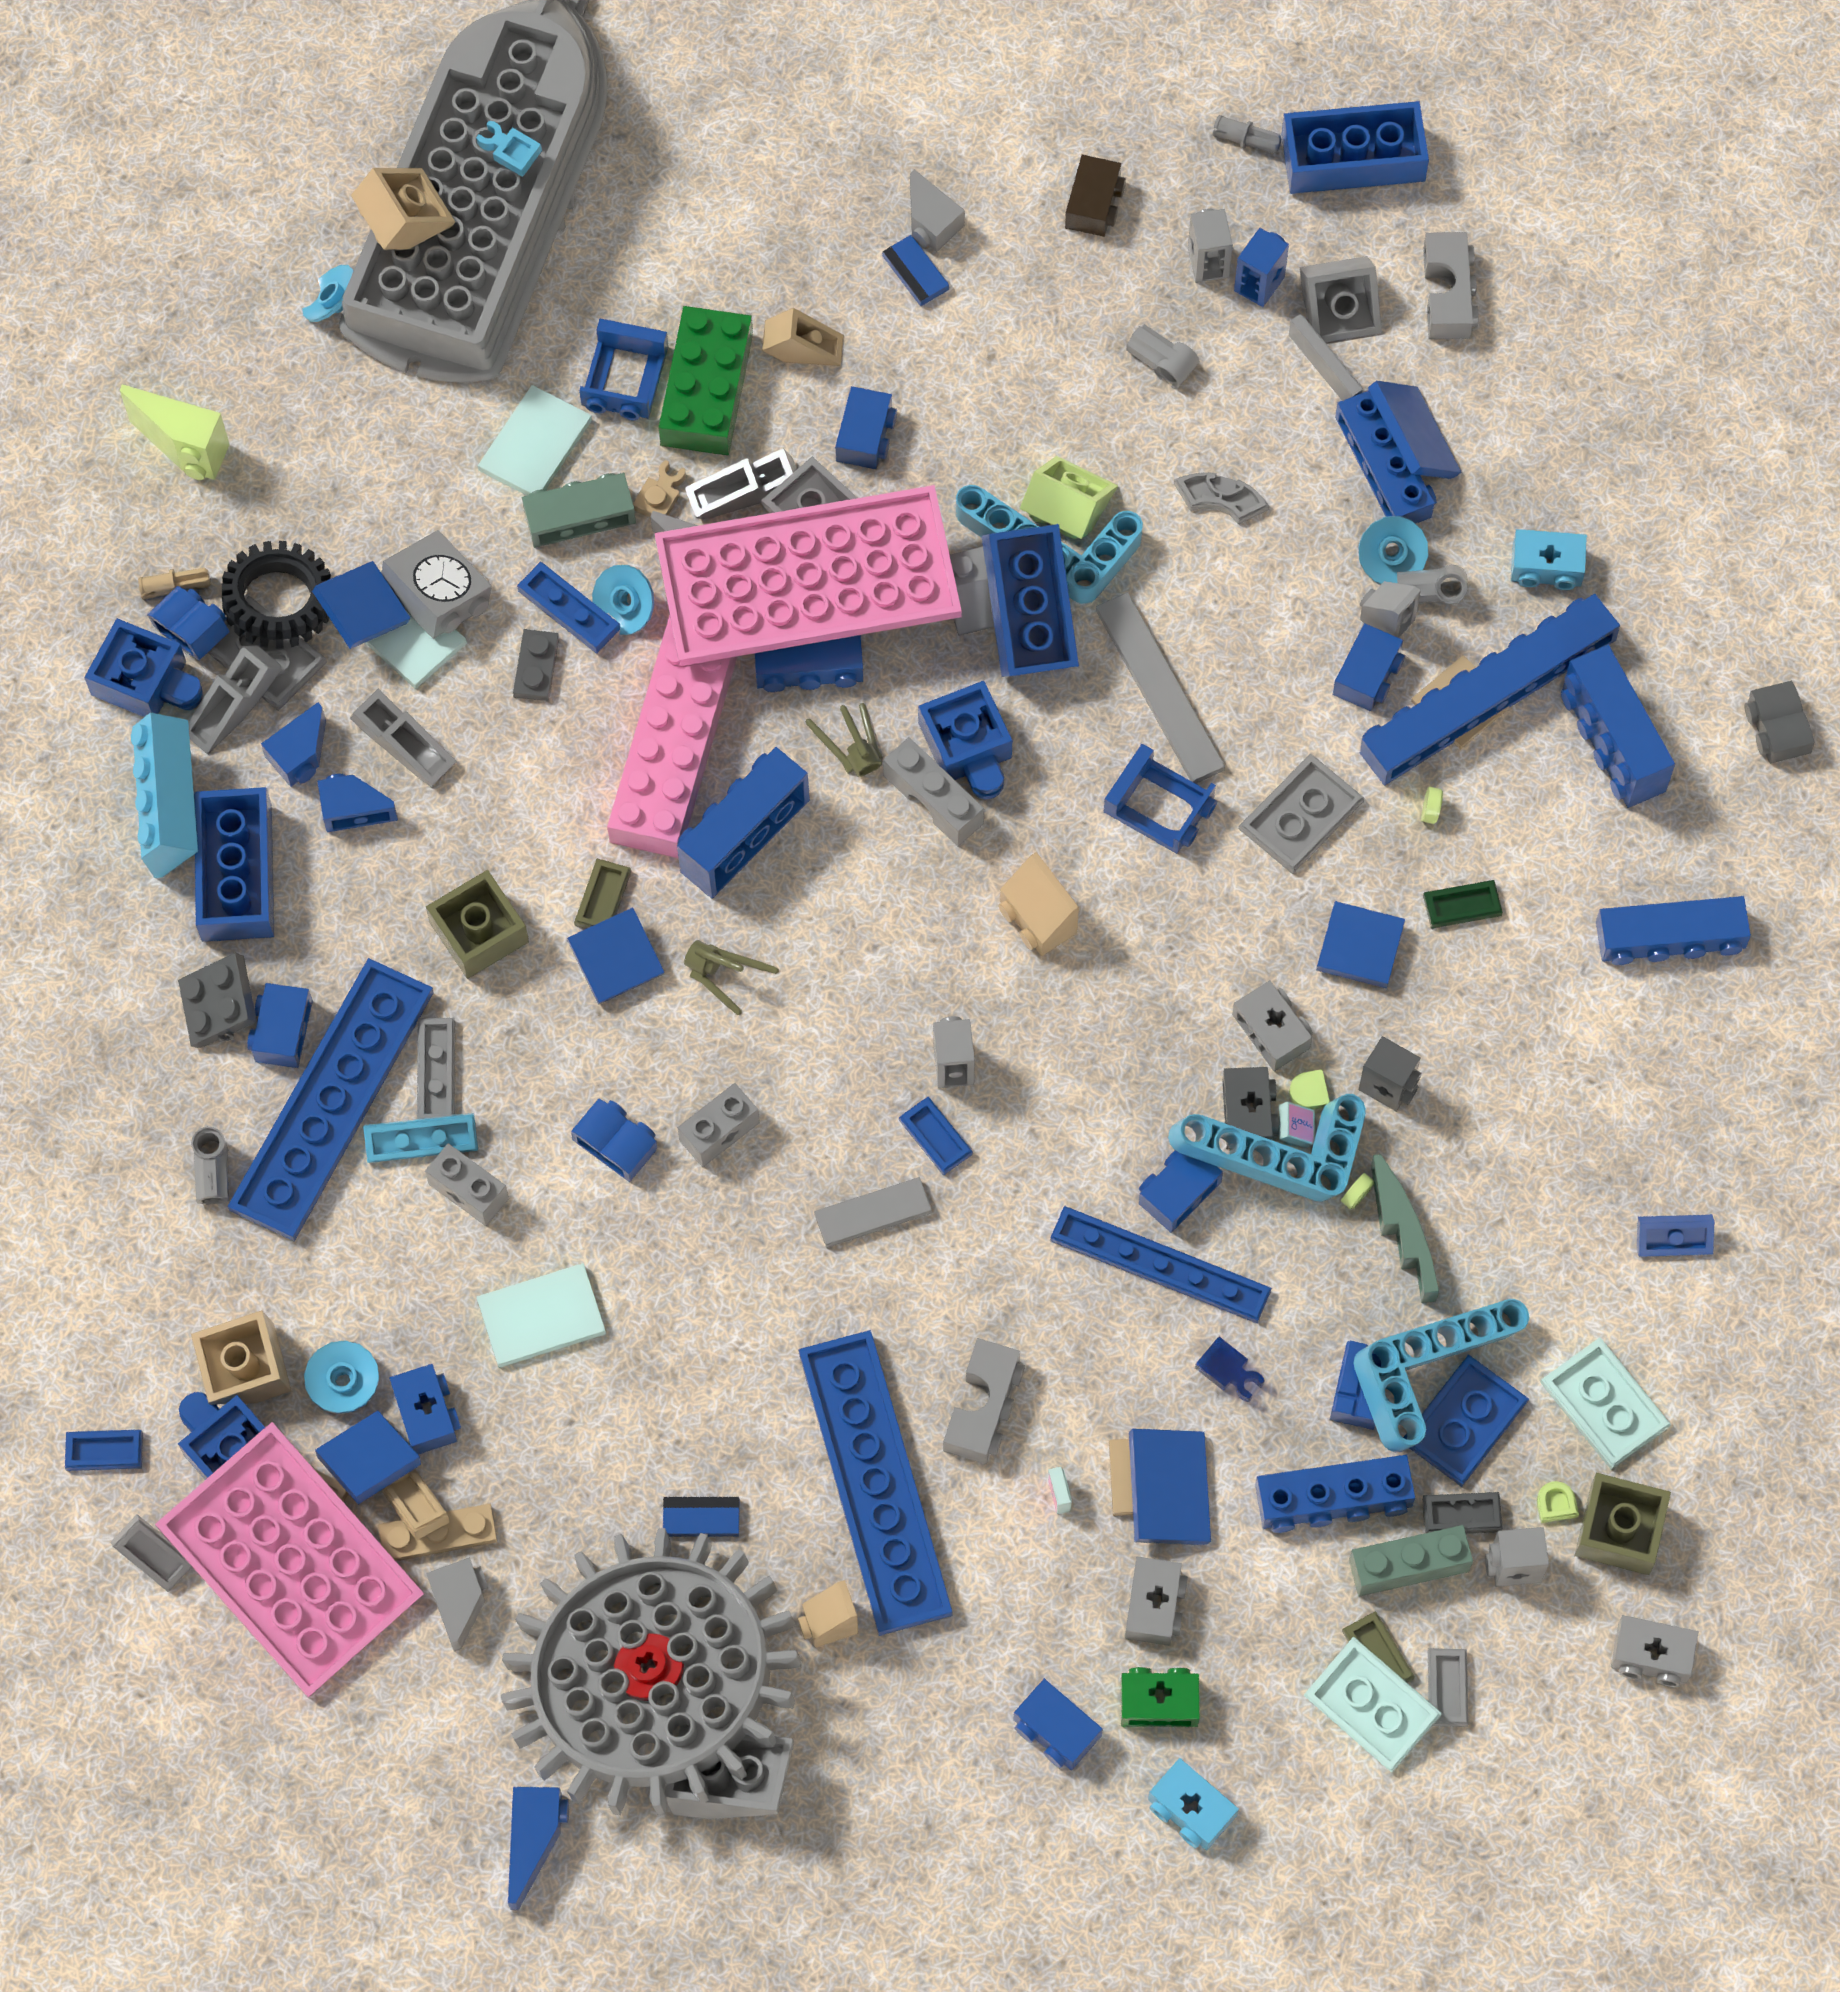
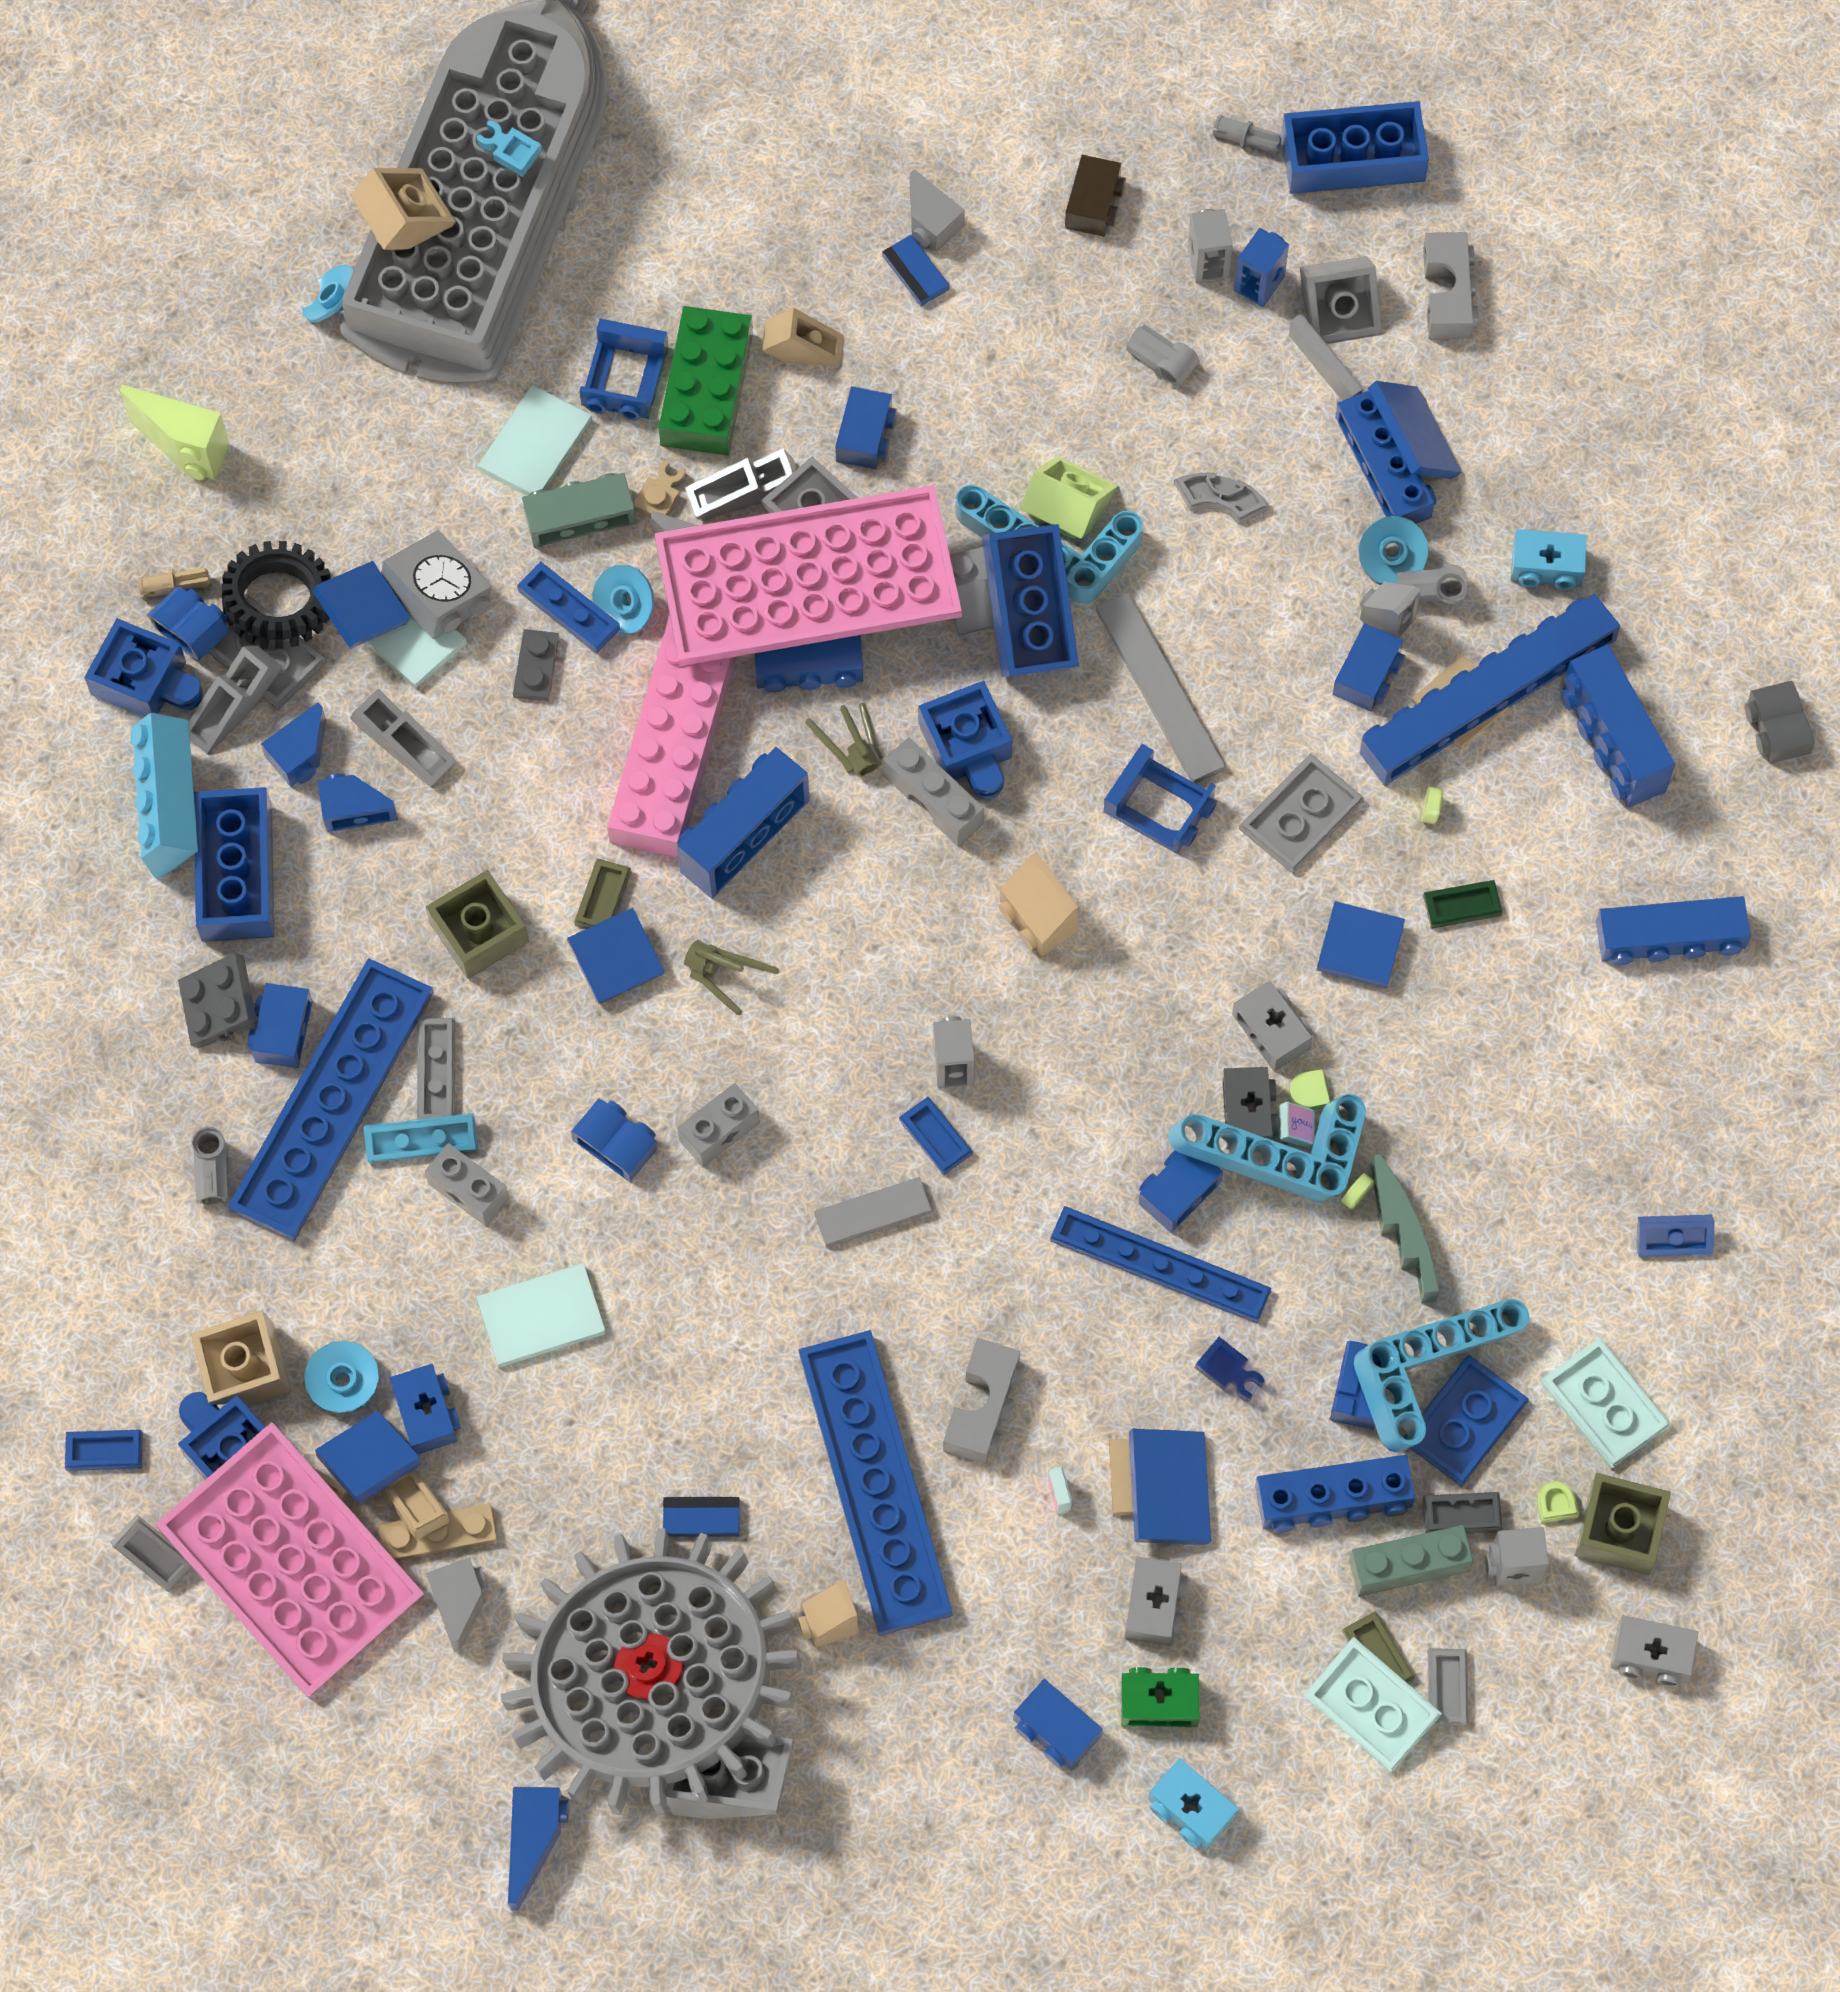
(1390, 1074): dark grey brick -> none

